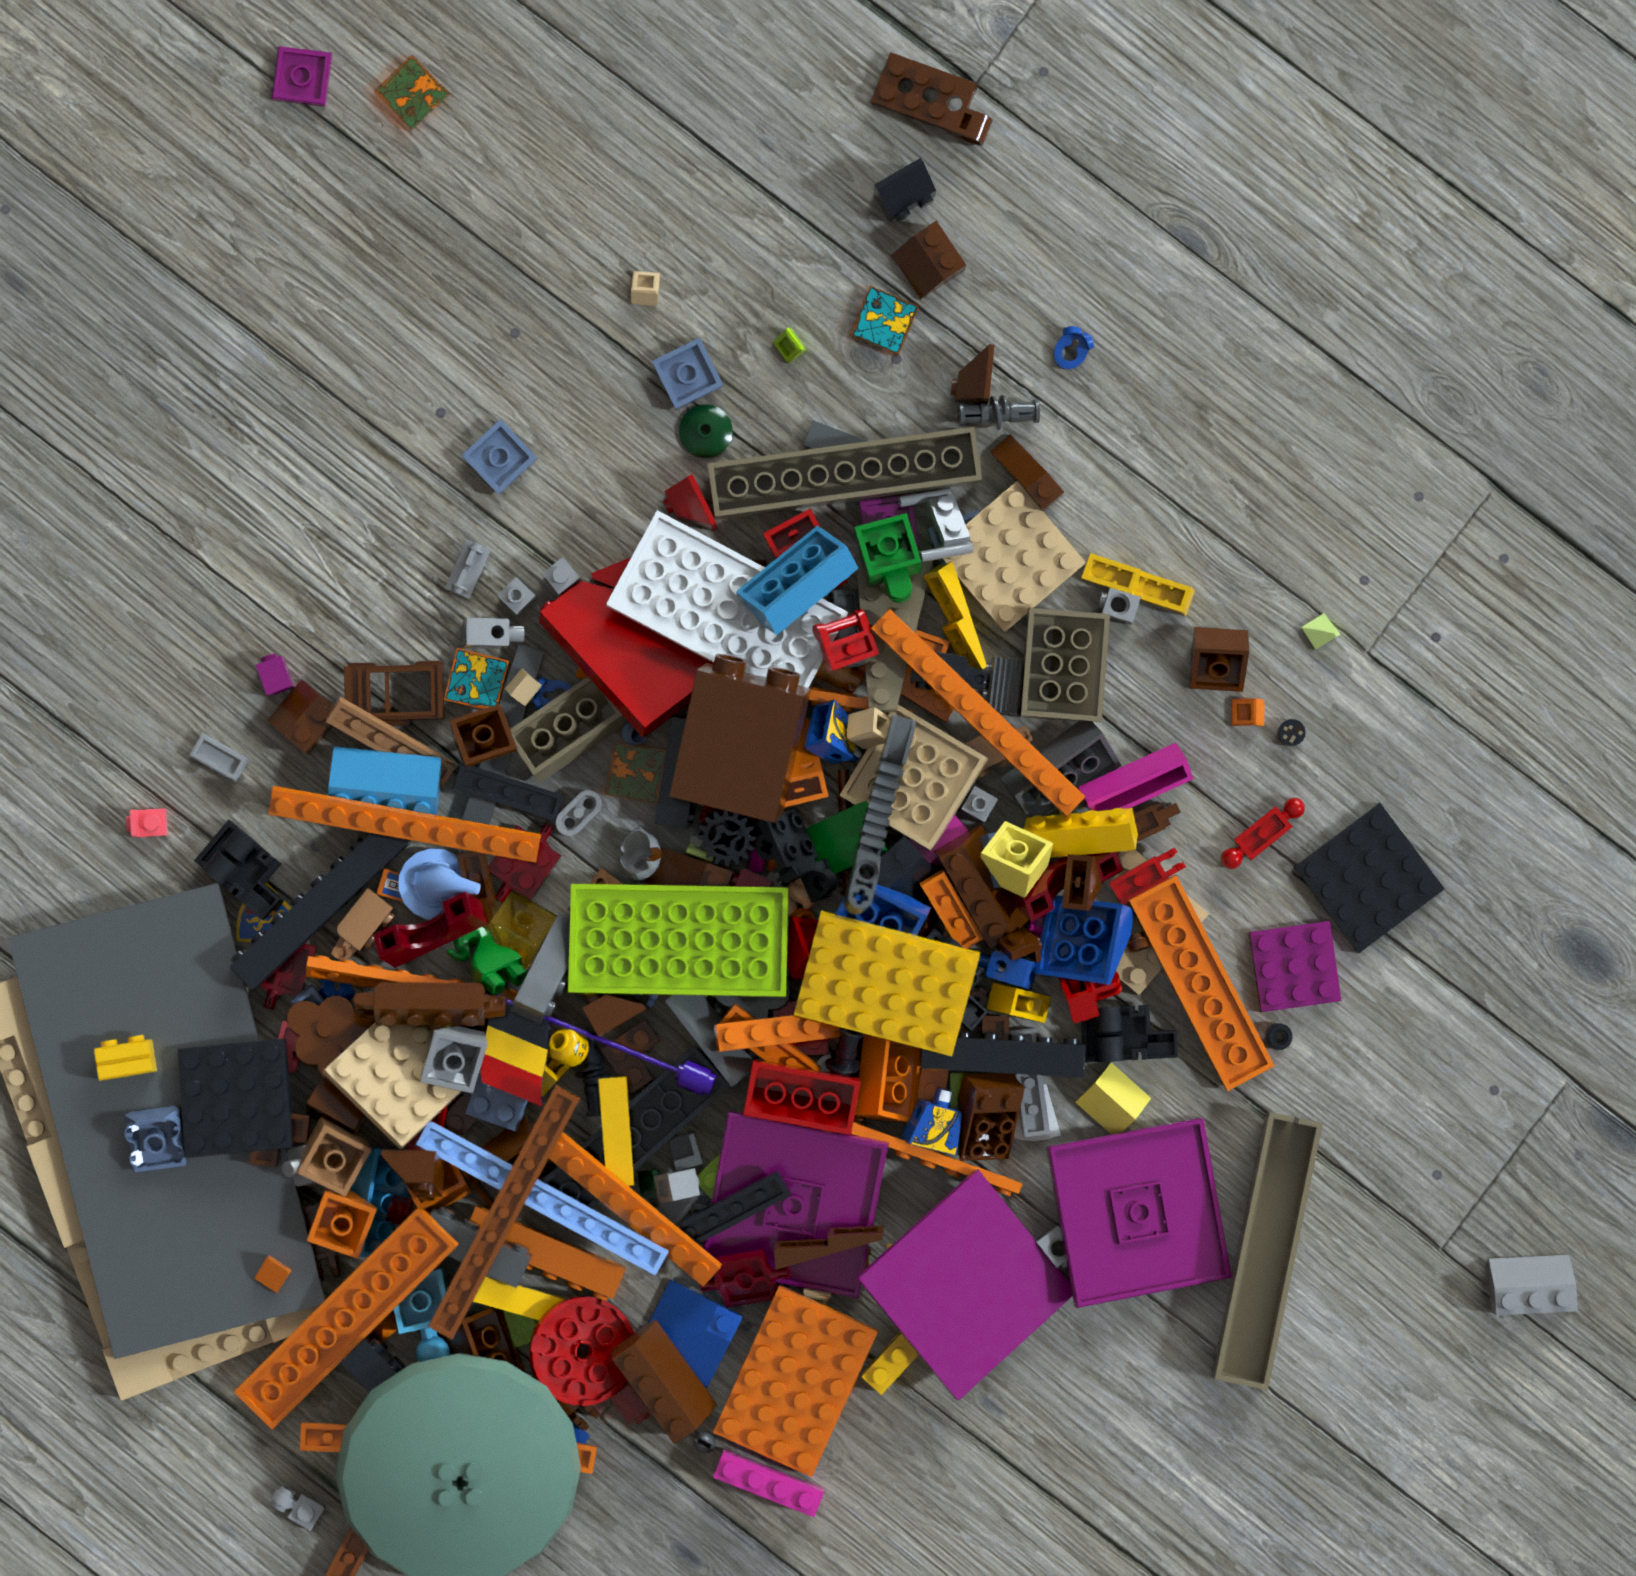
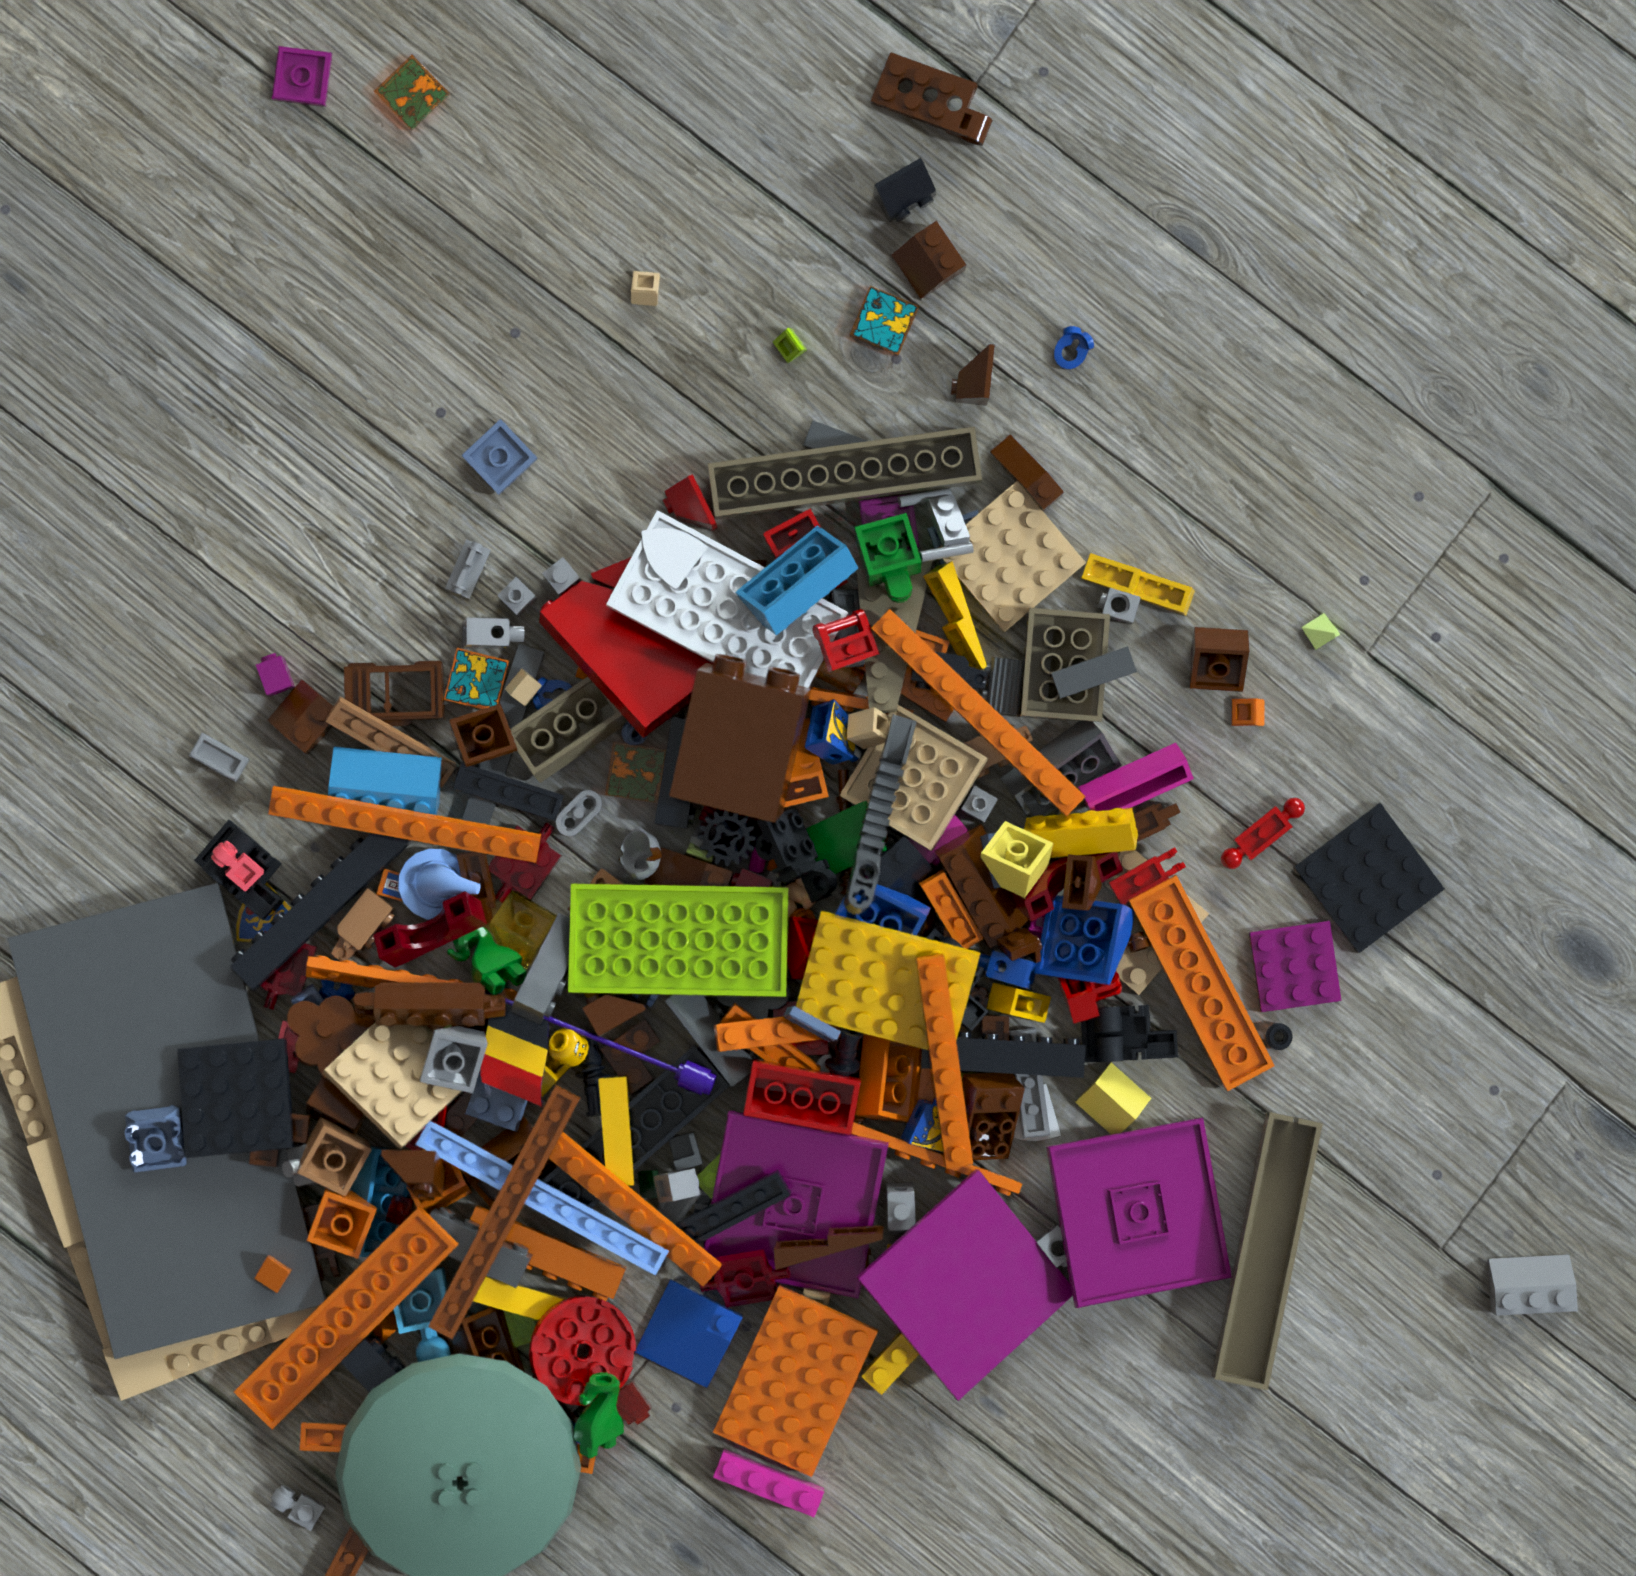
(125, 1059): yellow brick -> none
(147, 823): coral bracket -> none
(242, 870): none -> coral plate
(600, 1420): none -> green hips
(664, 1381): reddish brown slope -> none
(672, 553): none -> white sticker
(687, 373): sand blue plate -> none
(705, 445): dark green dish -> none
(707, 1437): dark grey hinge -> none
(811, 1024): none -> sand blue tile
(900, 1207): none -> light grey torso
(944, 1060): none -> orange plate
(998, 412): dark grey piece -> none
(1093, 672): none -> dark grey tile
(1291, 732): black tile -> none

